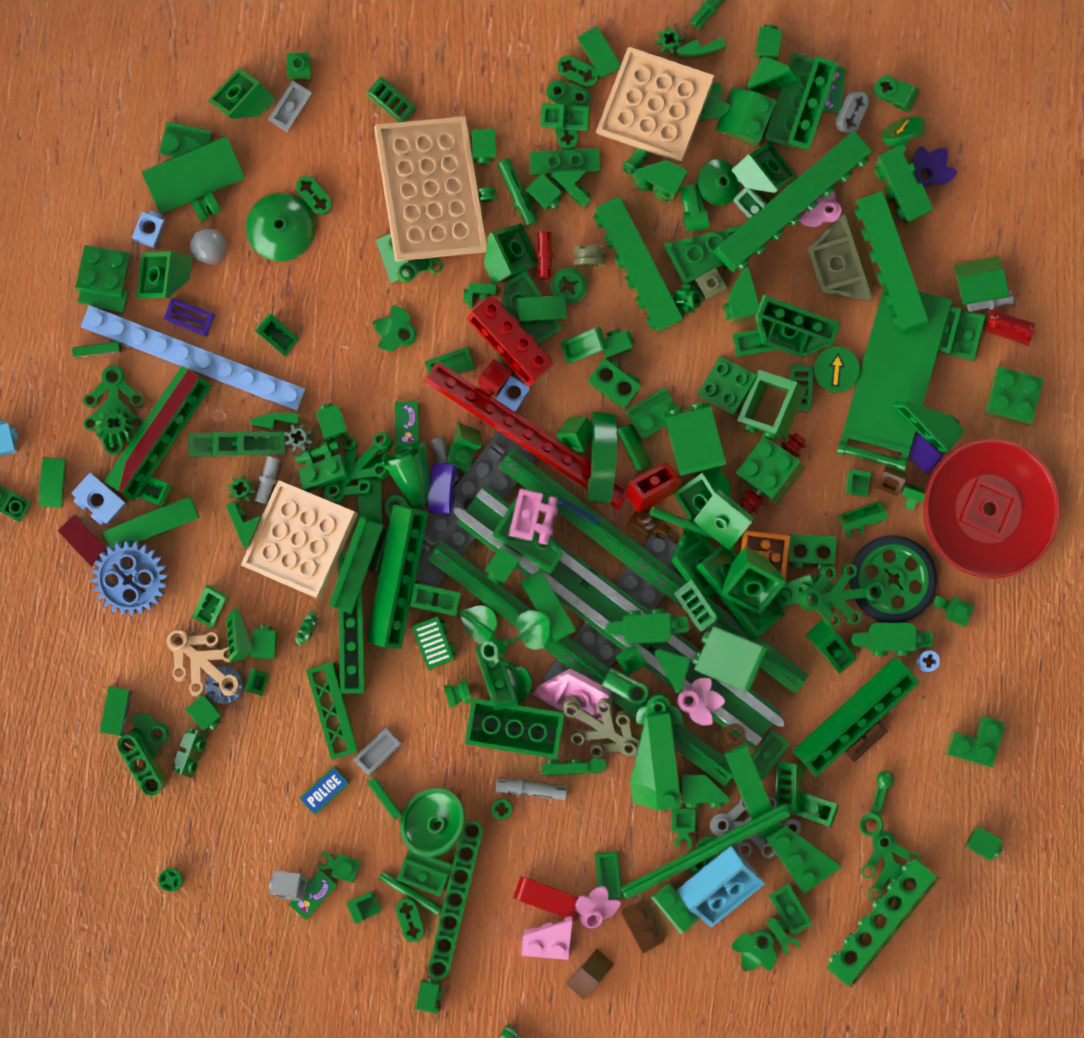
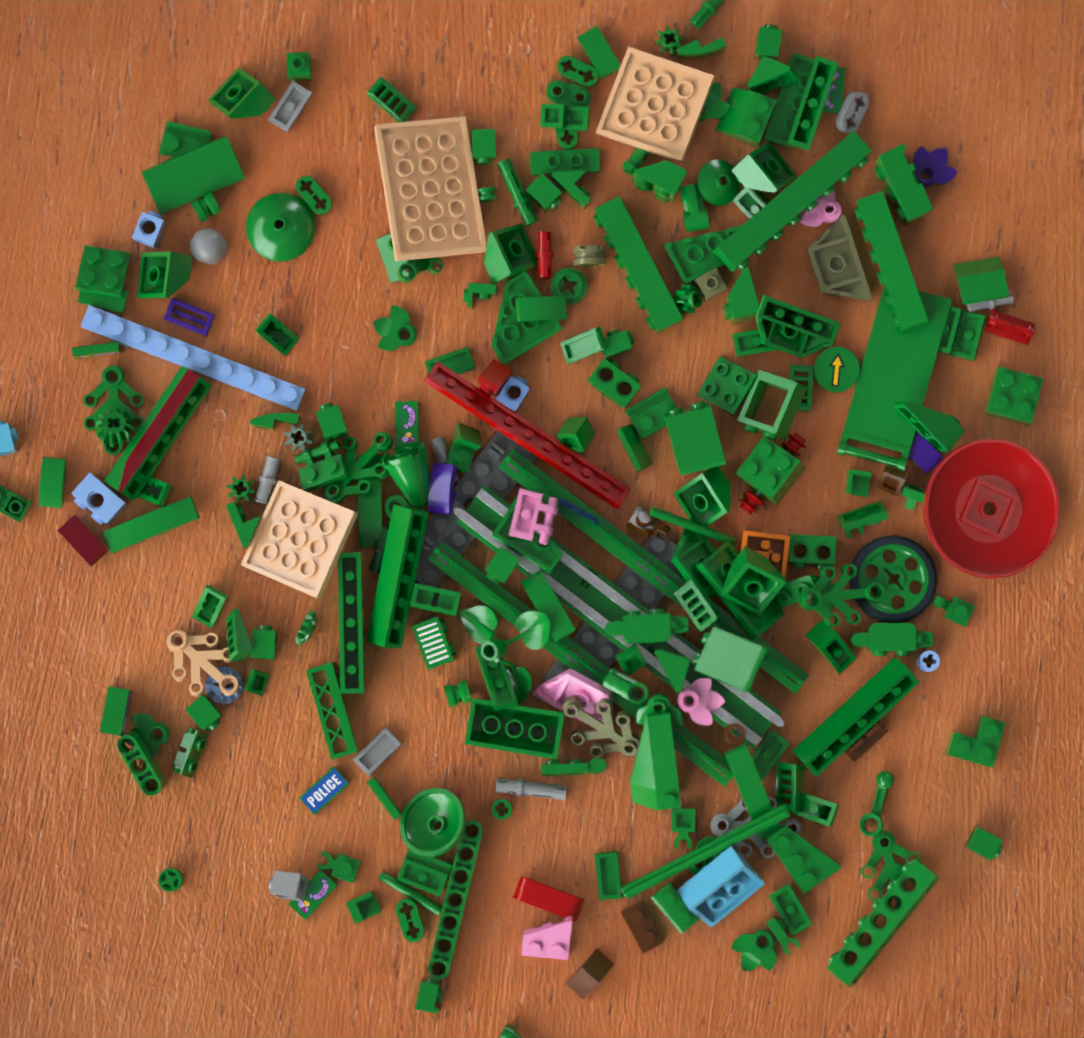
(116, 593): medium blue gear -> none
(236, 444): green slope -> none
(355, 565): green fence -> none
(510, 340): red brick -> none
(596, 907): bright pink plate -> none
(603, 457): green slope -> none
(653, 487): red brick -> none
(700, 789): green slope -> none
(723, 519): plate -> none
(898, 94): green piece -> none
(902, 130): green tile -> none

